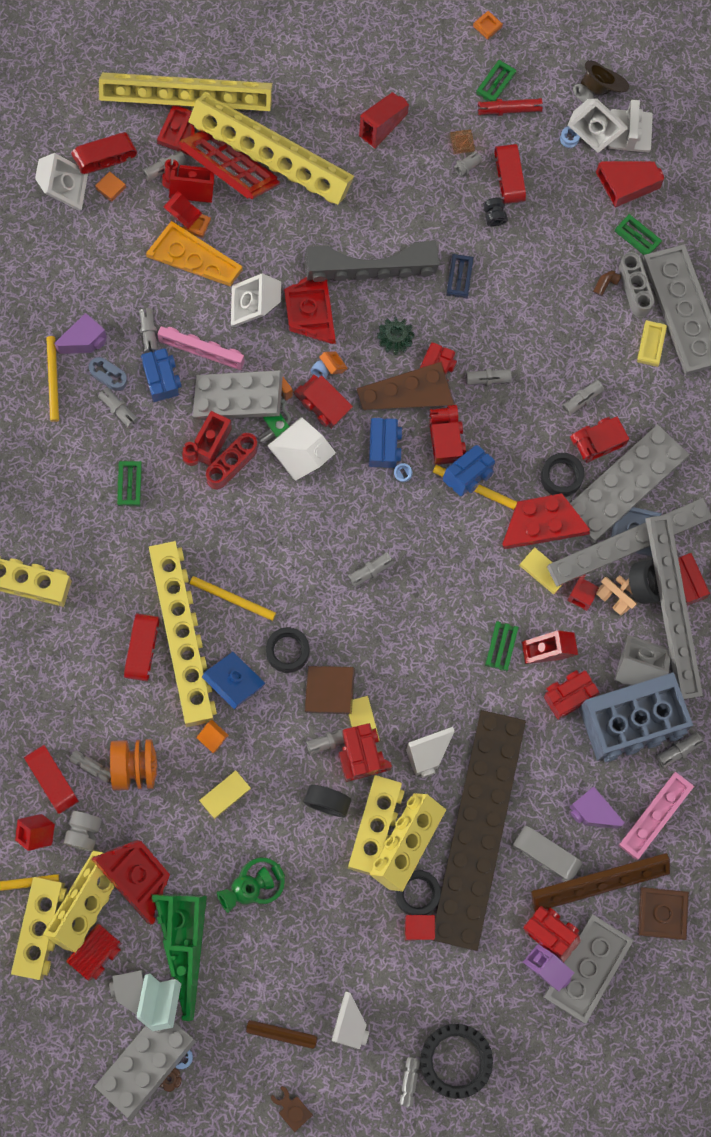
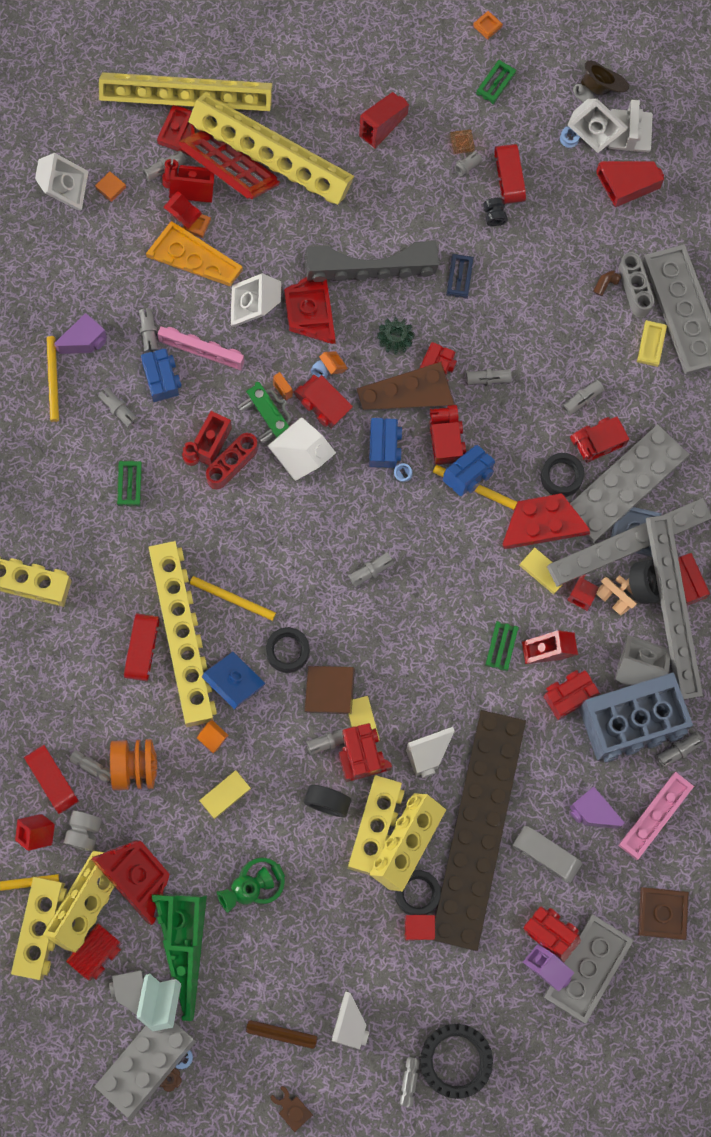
(104, 153): red beam -> none
(105, 377): sand blue beam -> none
(238, 394): light grey plate -> none
(510, 106): red pin -> none
(601, 882): reddish brown tile -> none
(640, 227): green tile -> none

